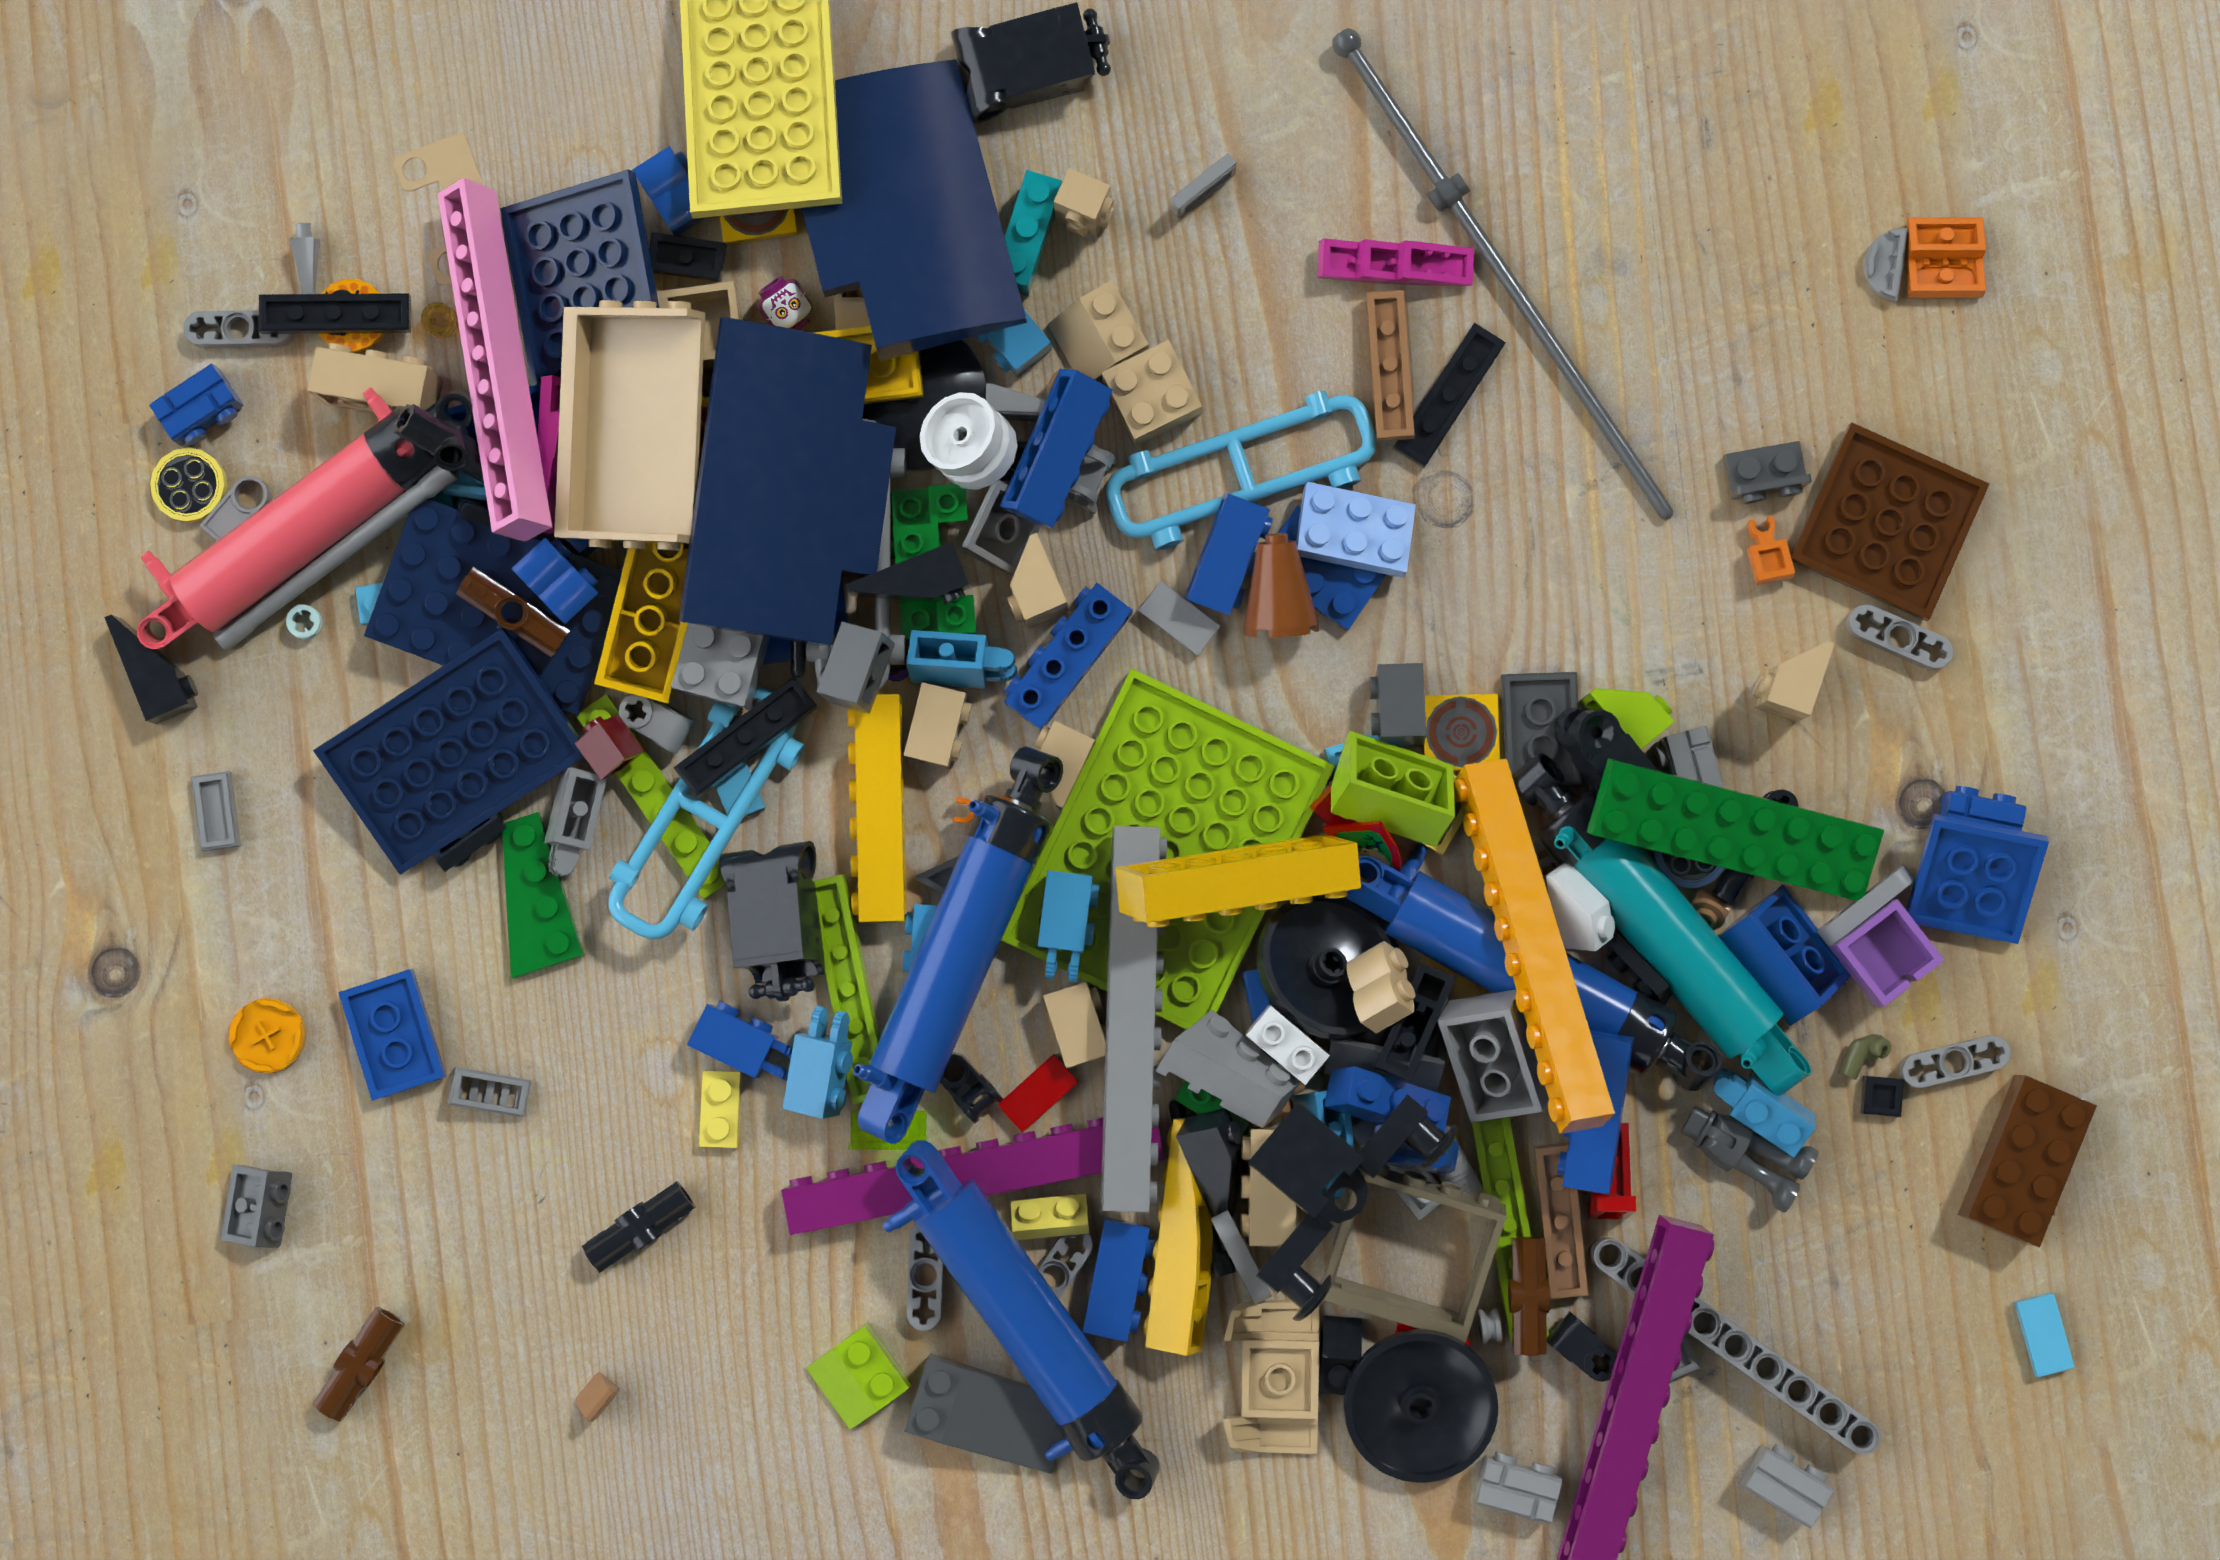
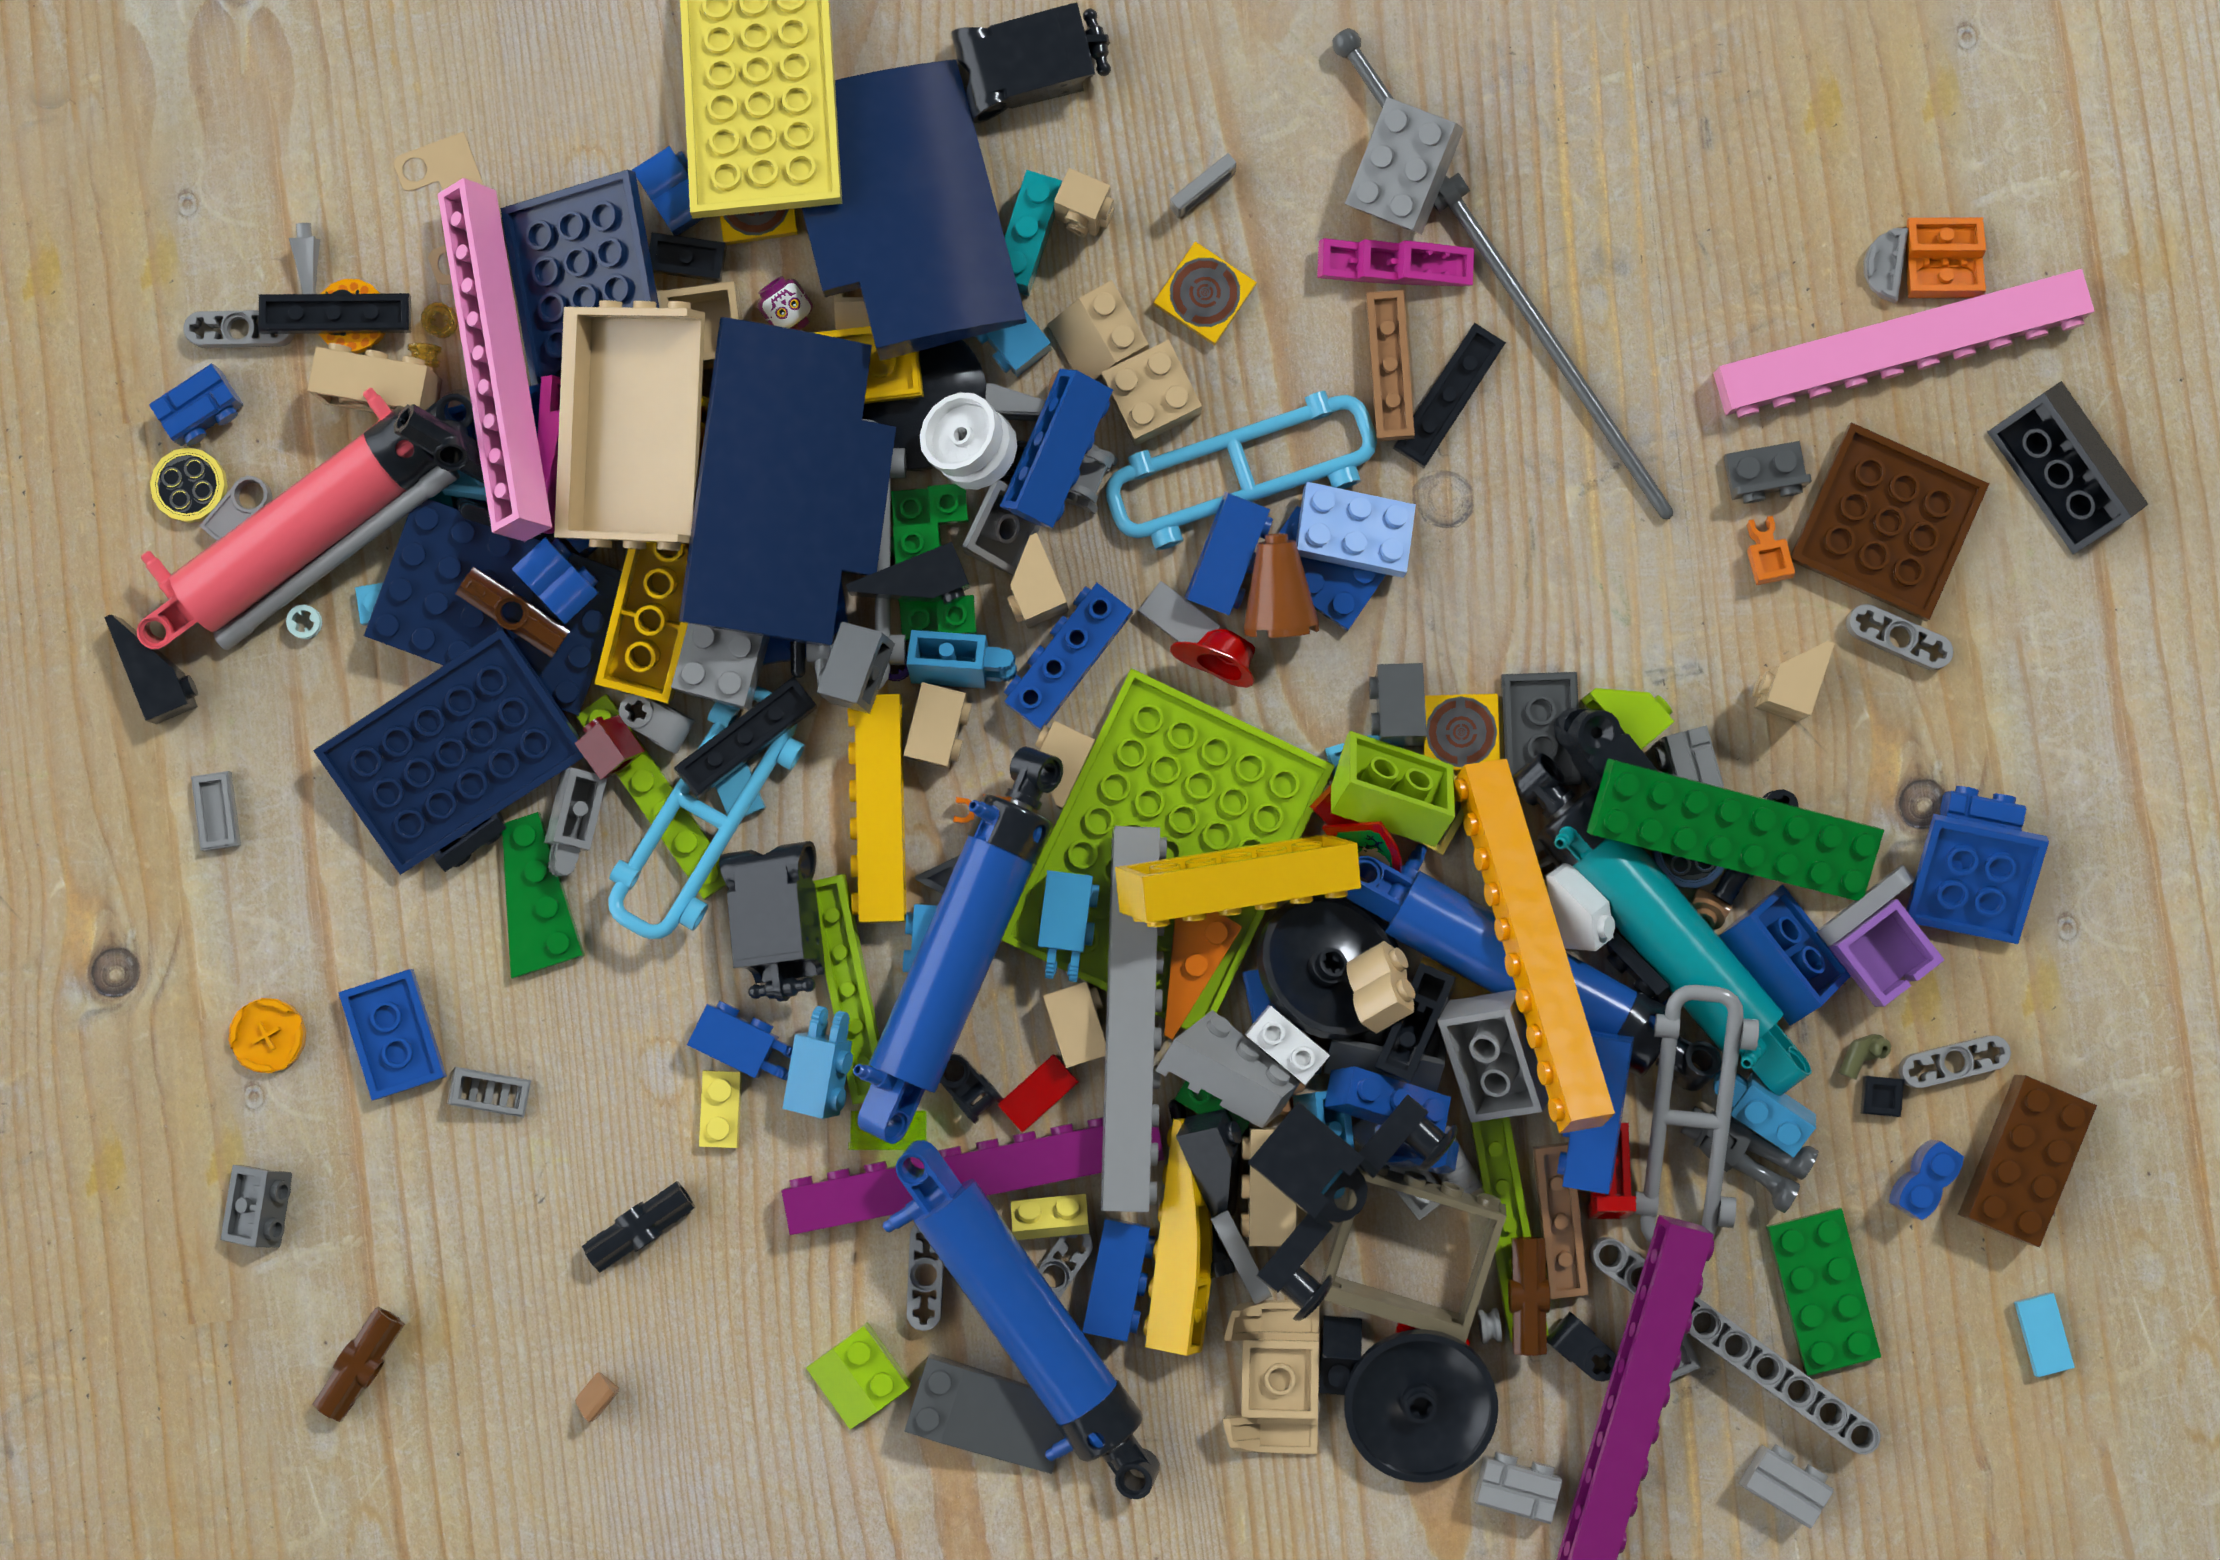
(426, 352): none -> clear yellow bush
(1194, 958): none -> orange wing
(1204, 293): none -> tile
(1219, 654): none -> red piece
(1404, 165): none -> light grey brick
(1741, 1034): none -> light grey bar
(1823, 1291): none -> green plate
(1904, 342): none -> bright pink brick
(1922, 1187): none -> blue brick
(2067, 468): none -> black slope

